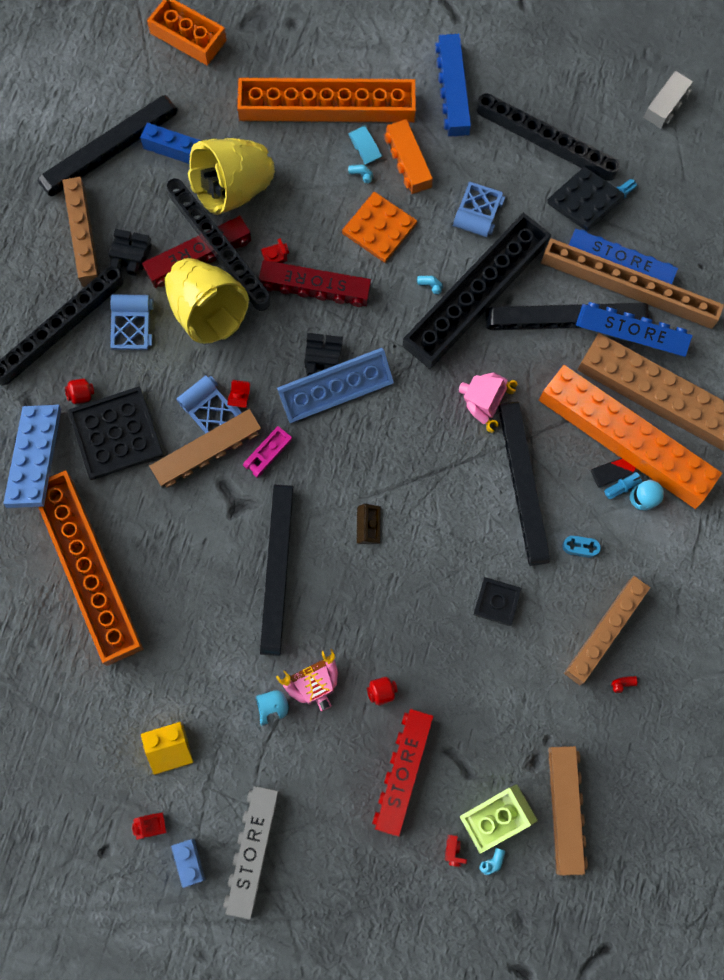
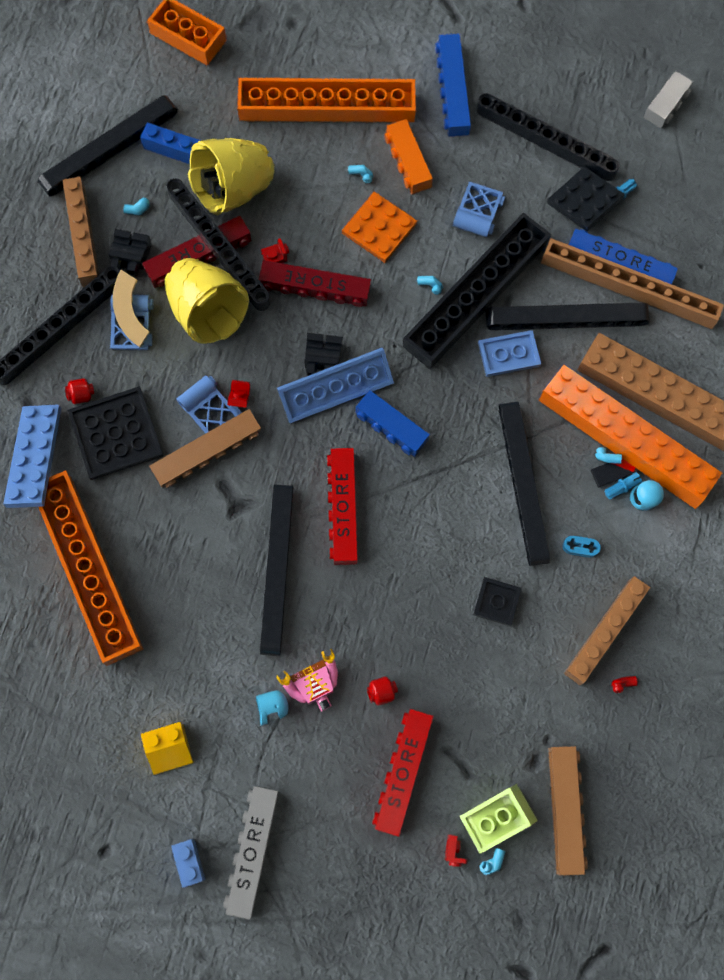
(124, 311): none -> tan tile
(137, 209): none -> medium azure arm
(149, 826): red bracket -> none
(267, 451): dark pink plate -> none
(343, 506): none -> red brick
(365, 144): medium azure slope -> none
(368, 524): dark brown slope -> none
(391, 423): none -> blue brick
(485, 395): bright pink torso -> none
(509, 353): none -> medium blue plate
(607, 457): none -> medium azure arm
(634, 330): blue brick -> none

